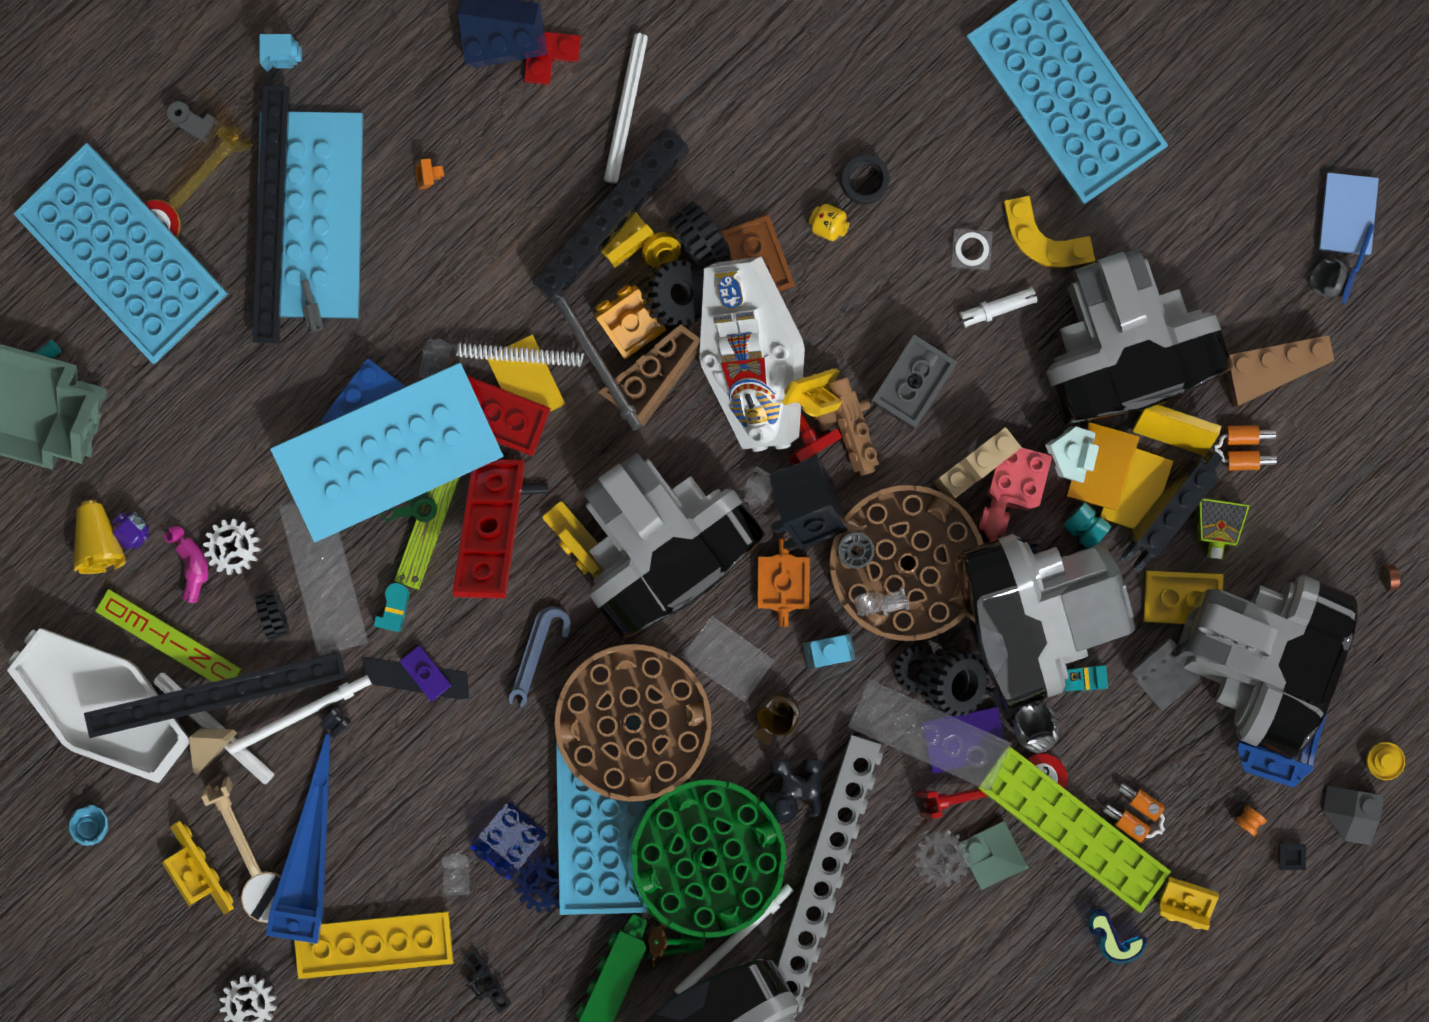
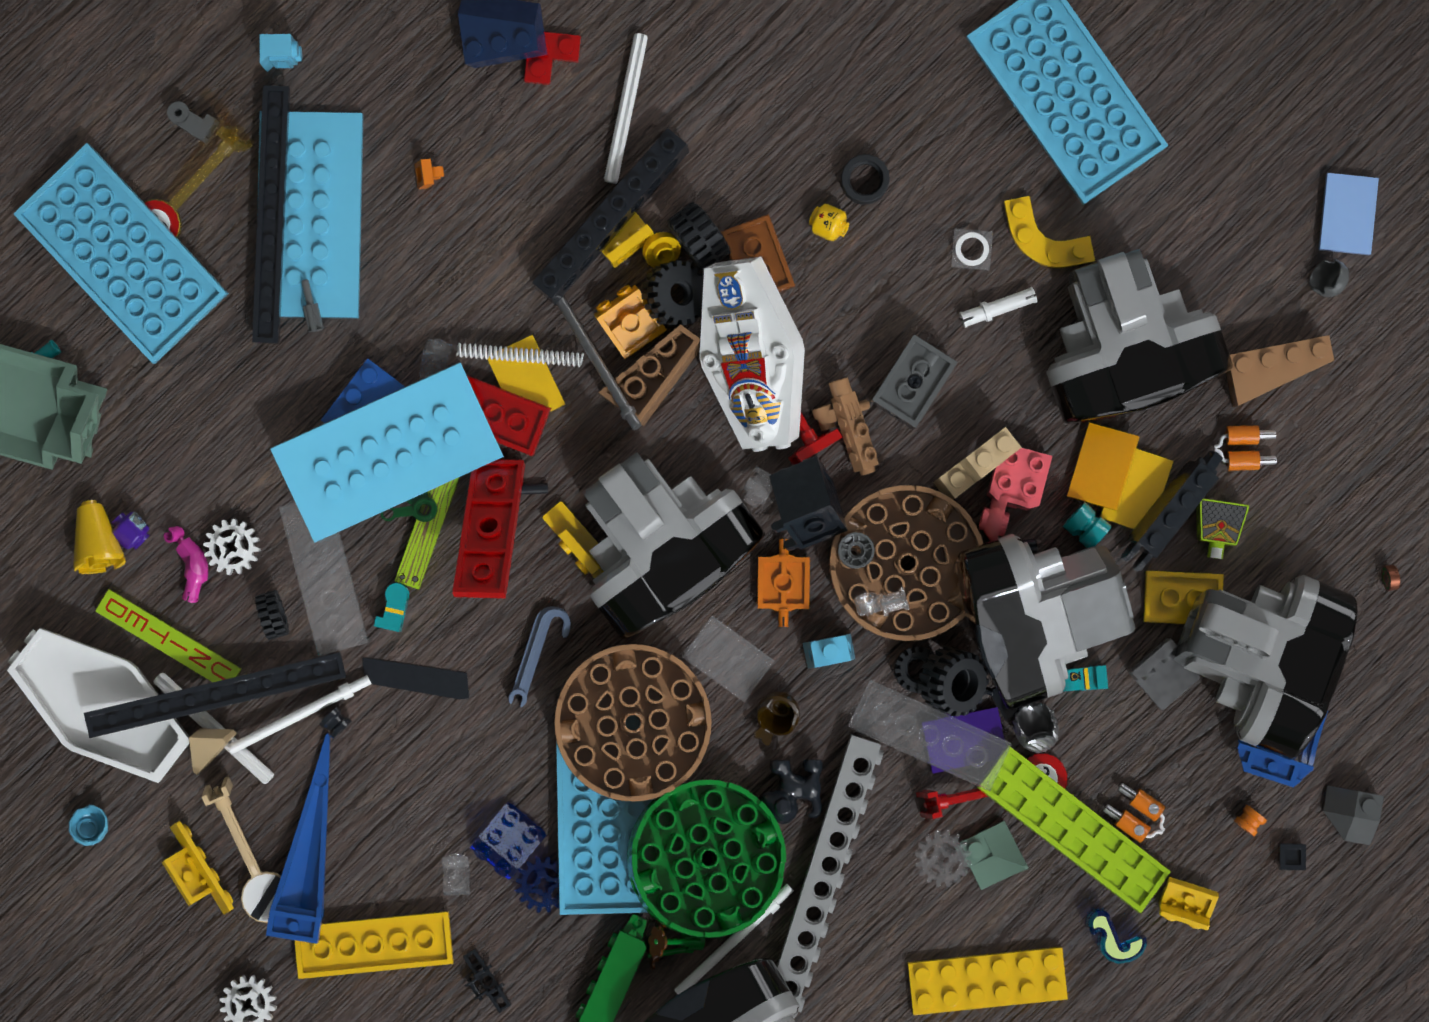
(425, 673): dark purple plate -> none
(813, 393): yellow bracket -> none
(987, 980): none -> yellow plate
(1074, 453): light aqua plate -> none
(1177, 429): yellow tile -> none
(1351, 279): blue piece -> none
(1385, 761): yellow plate -> none

